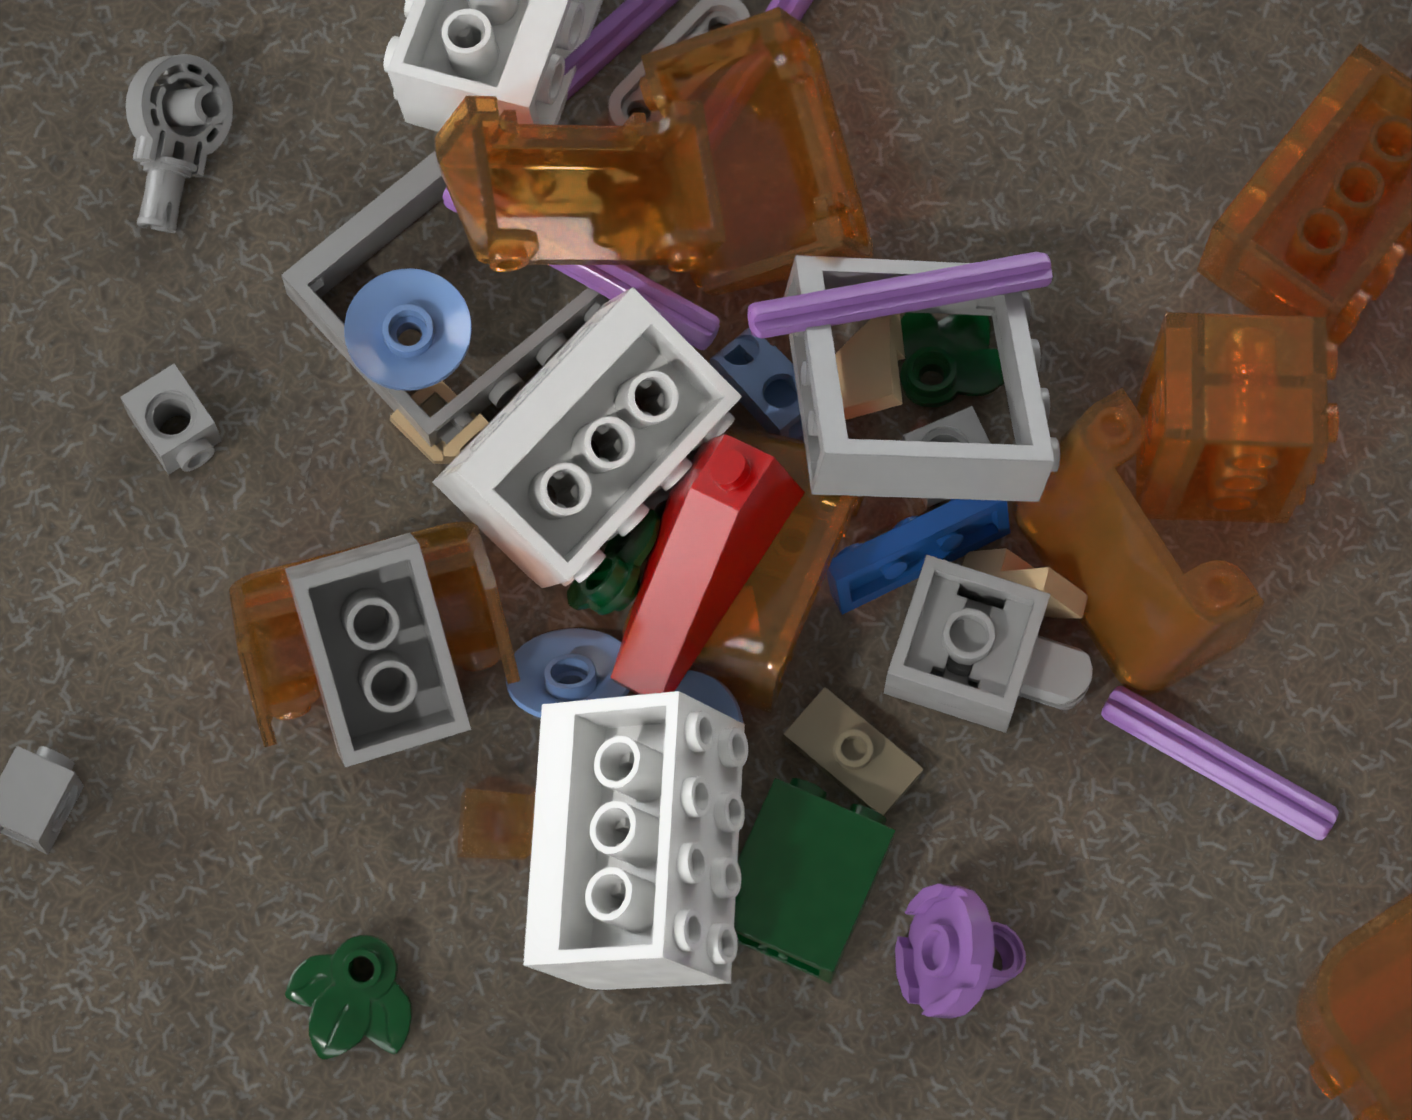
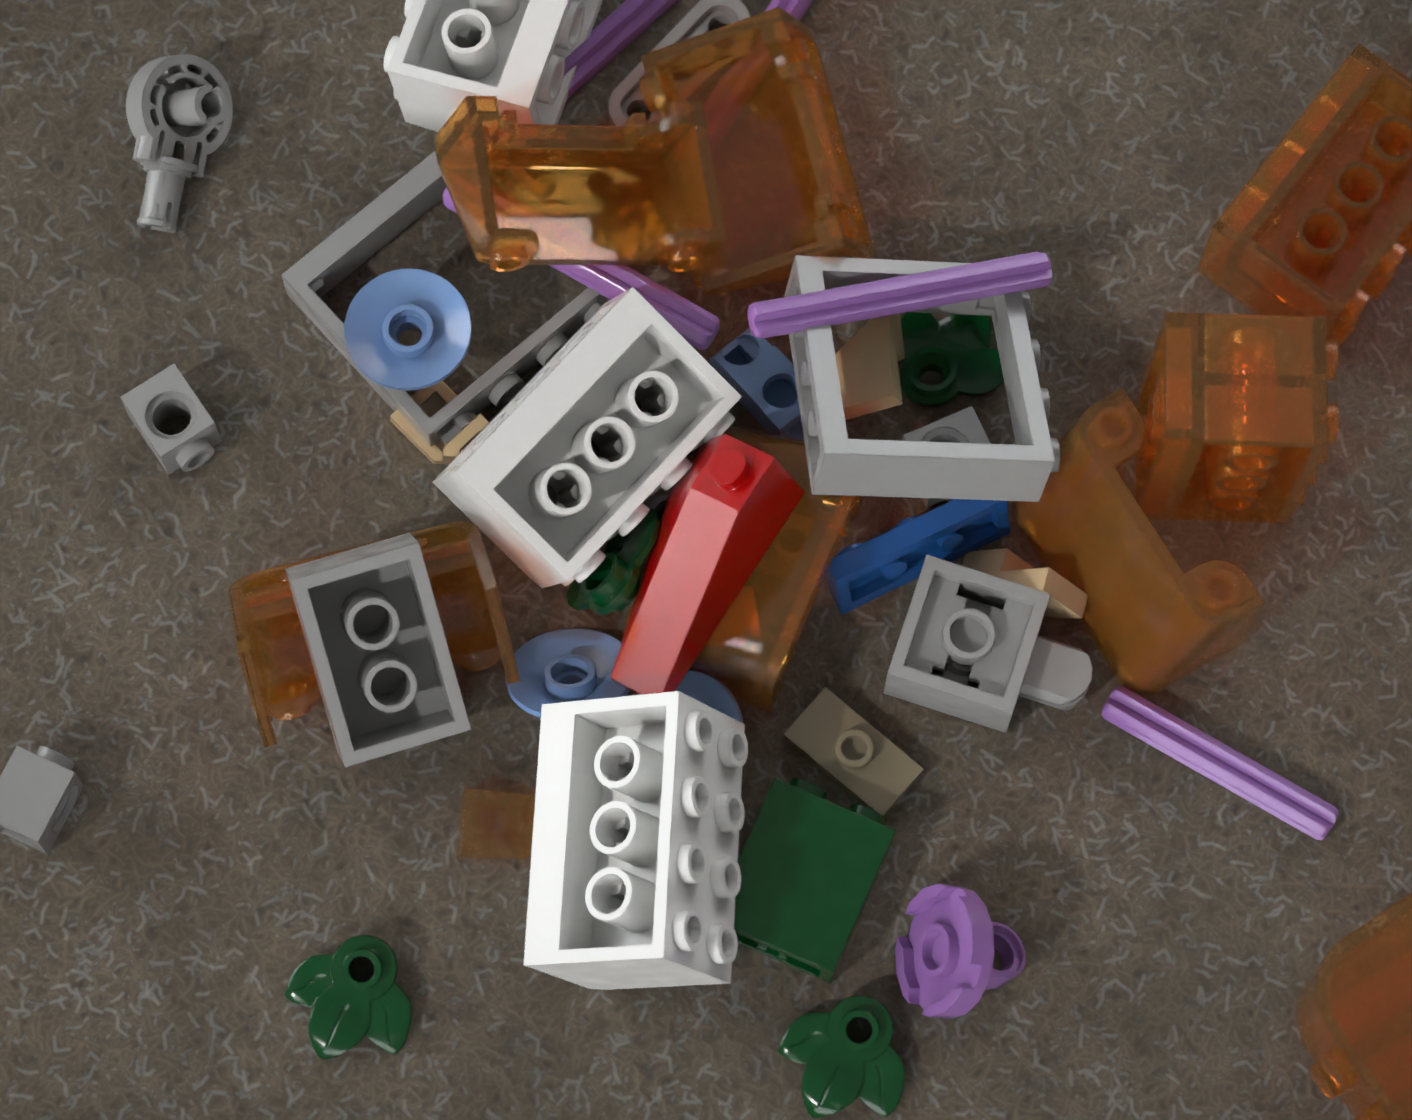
(842, 1067): none -> dark green plate

